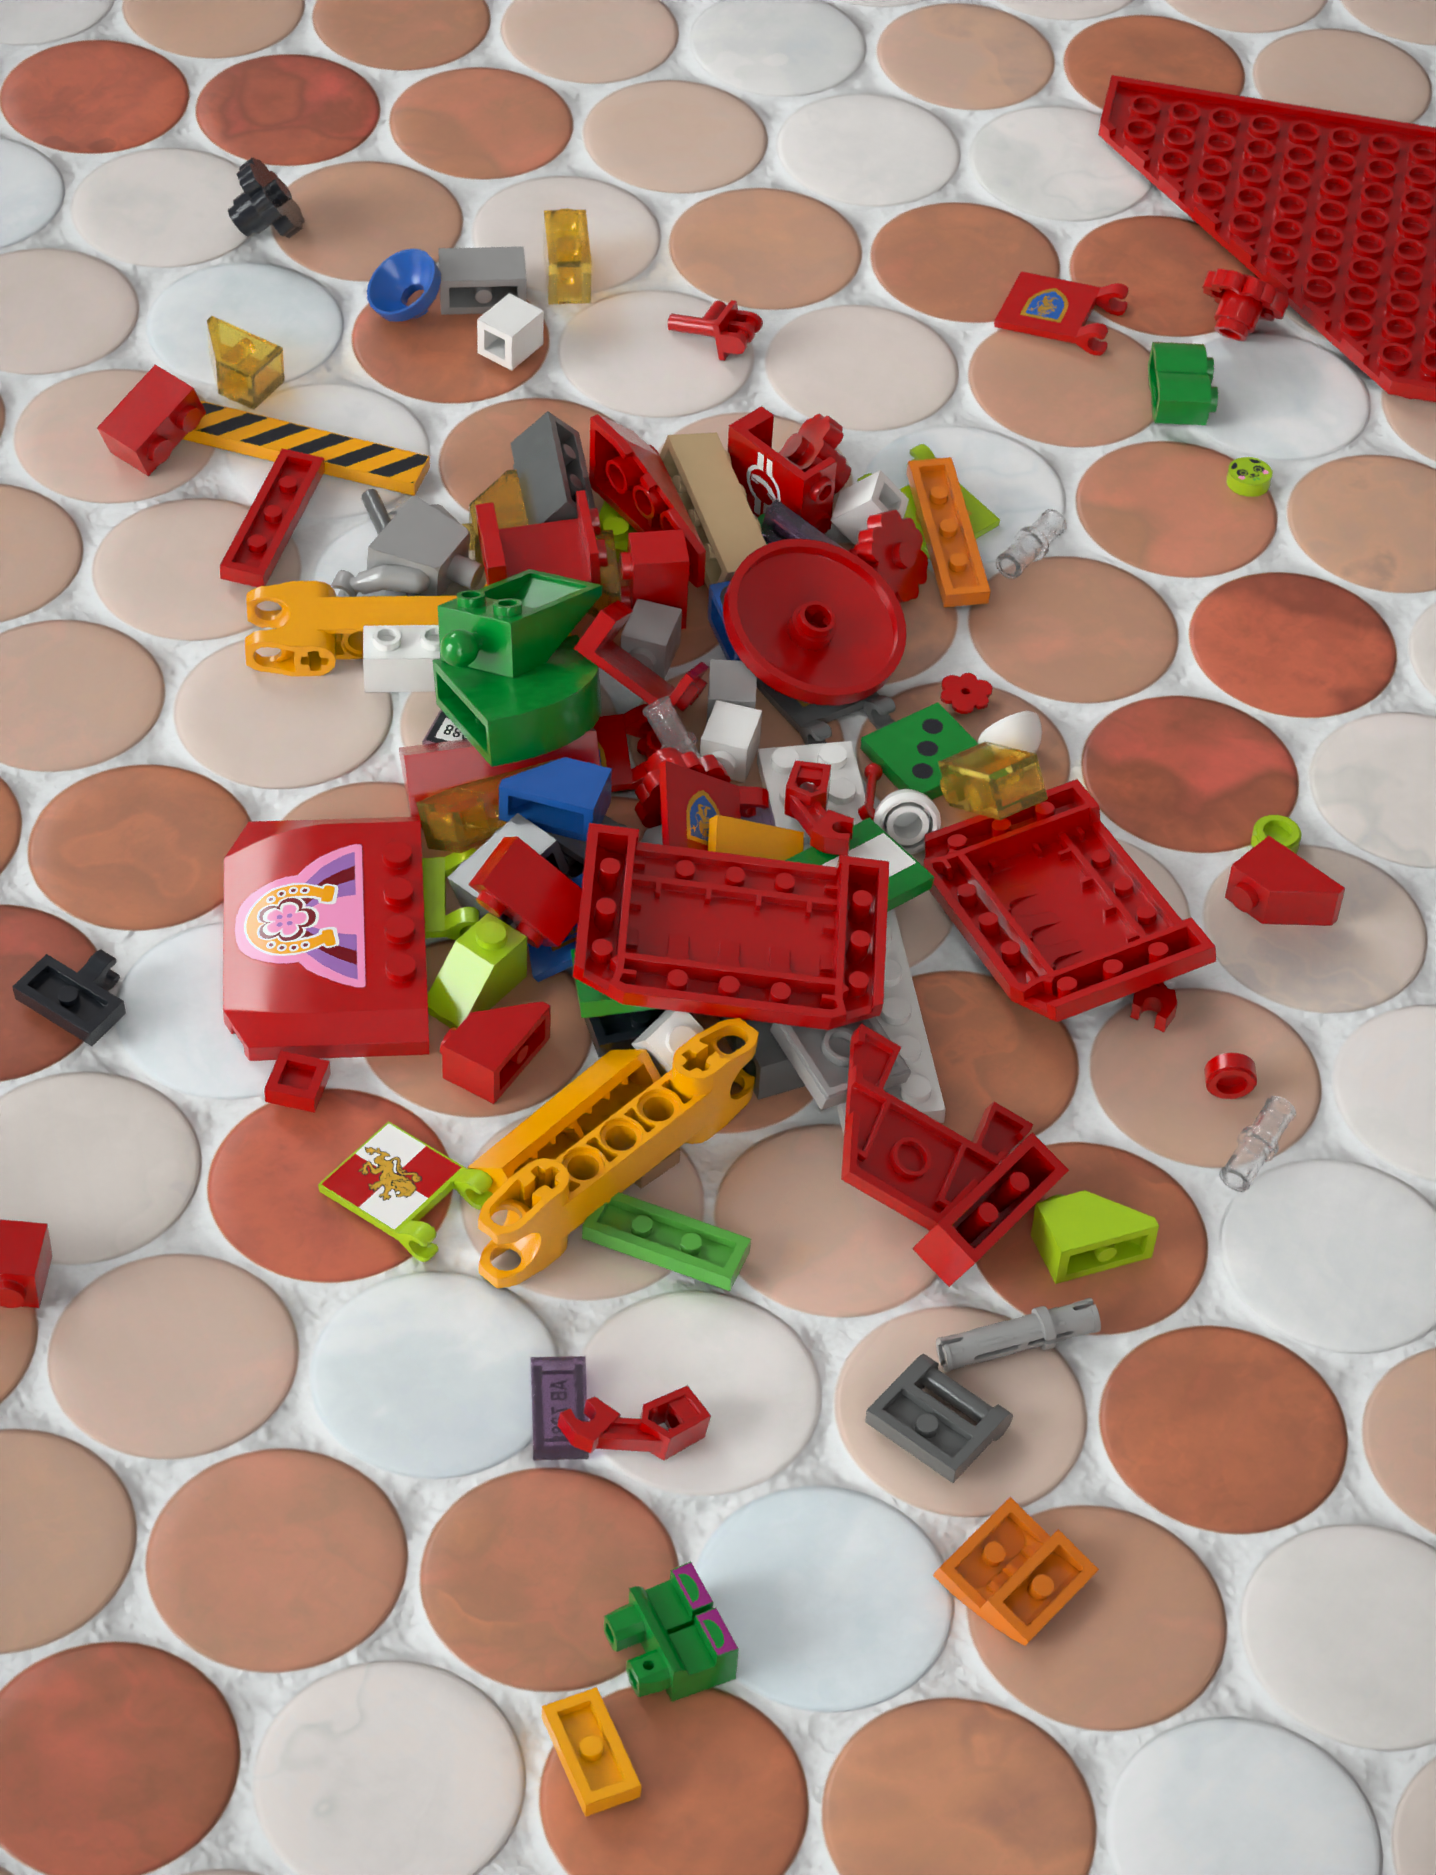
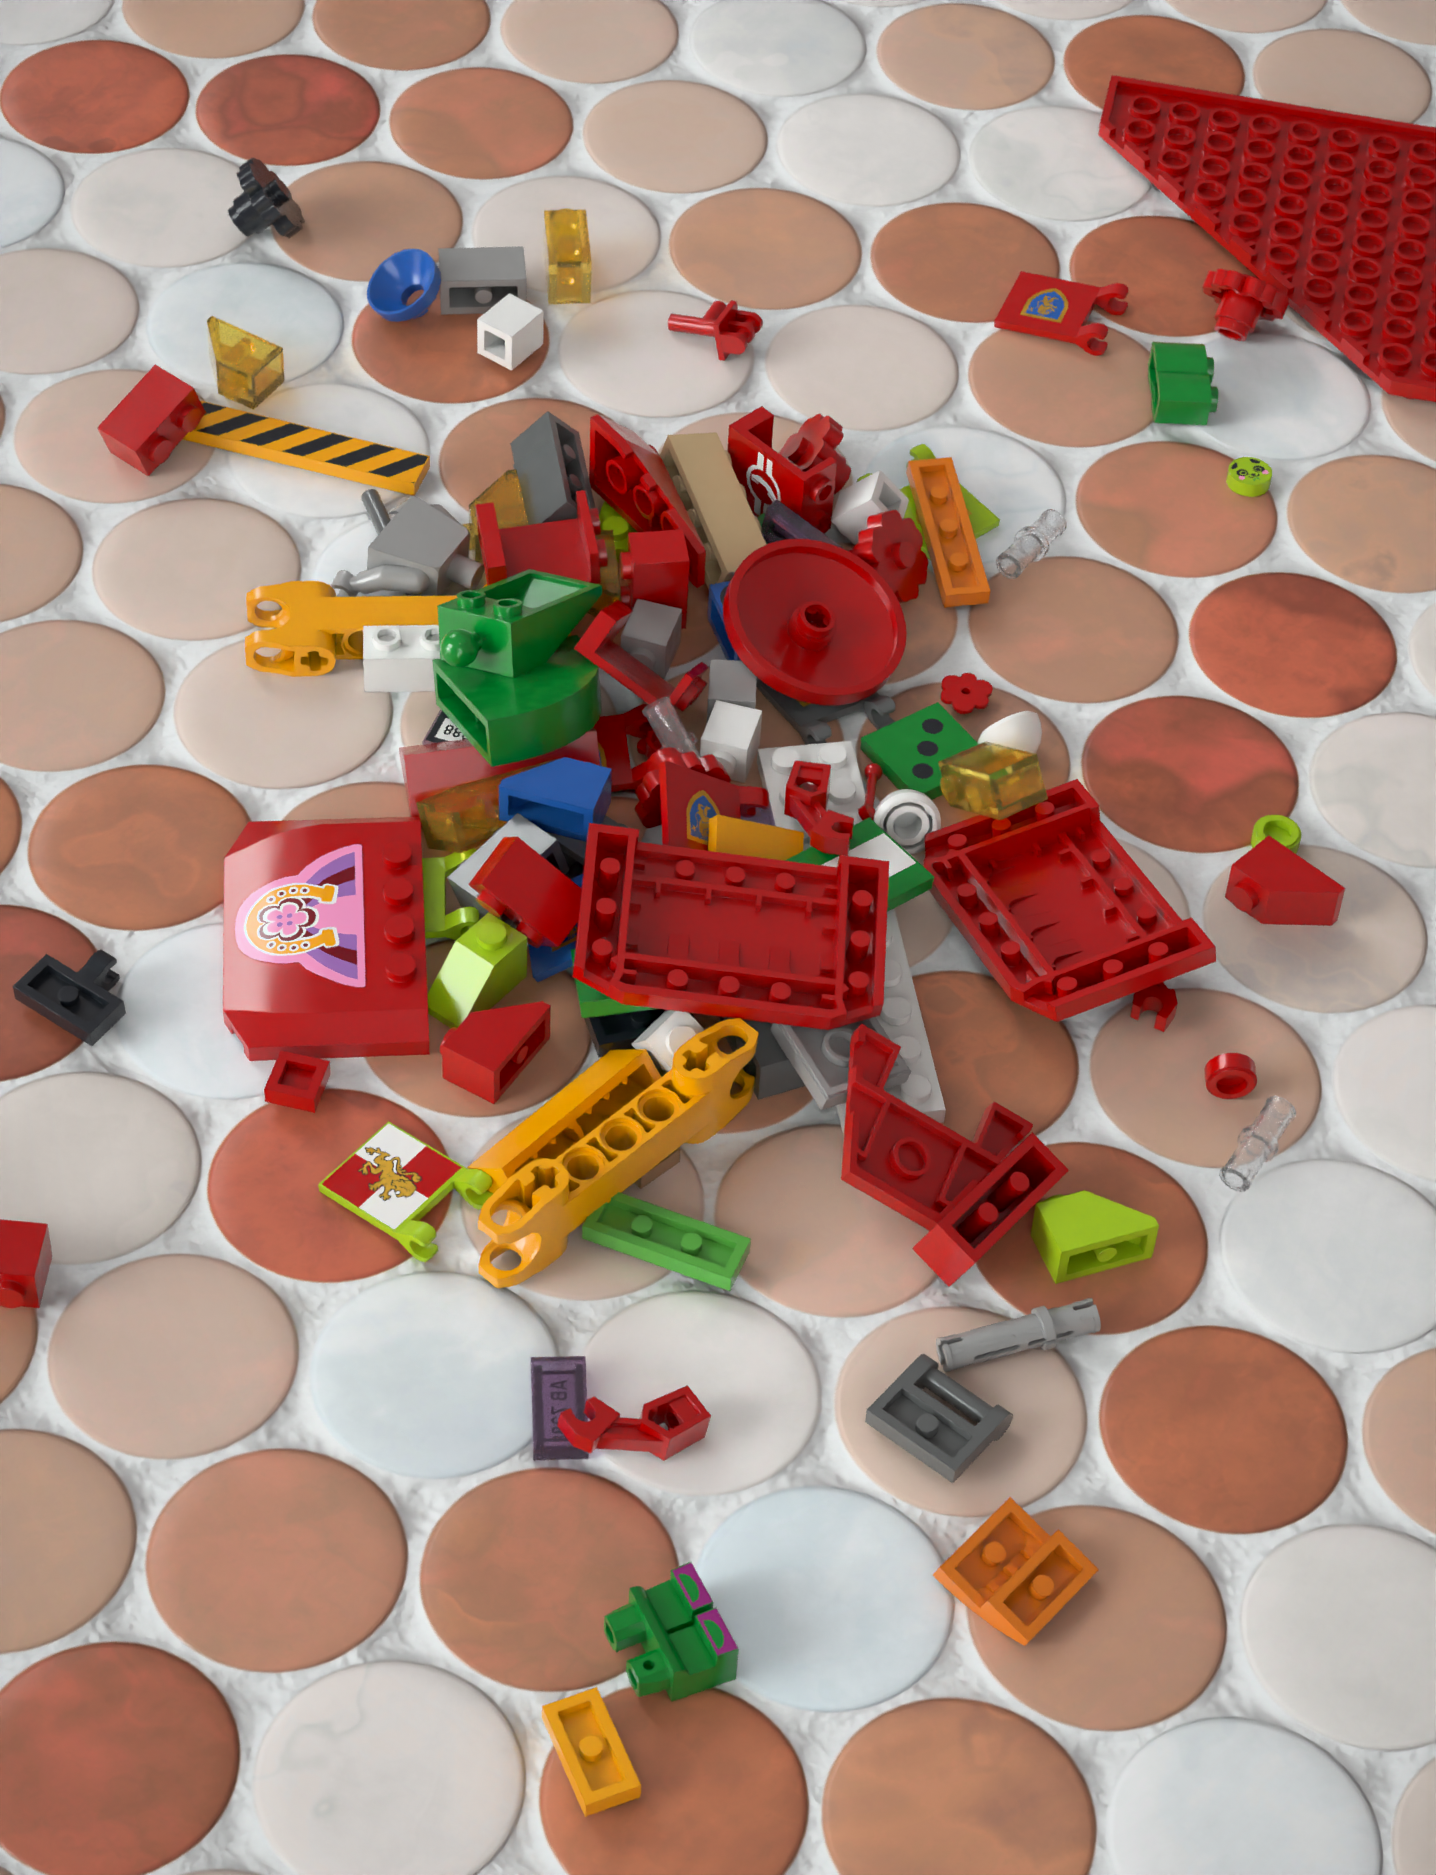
(272, 518): red plate -> none

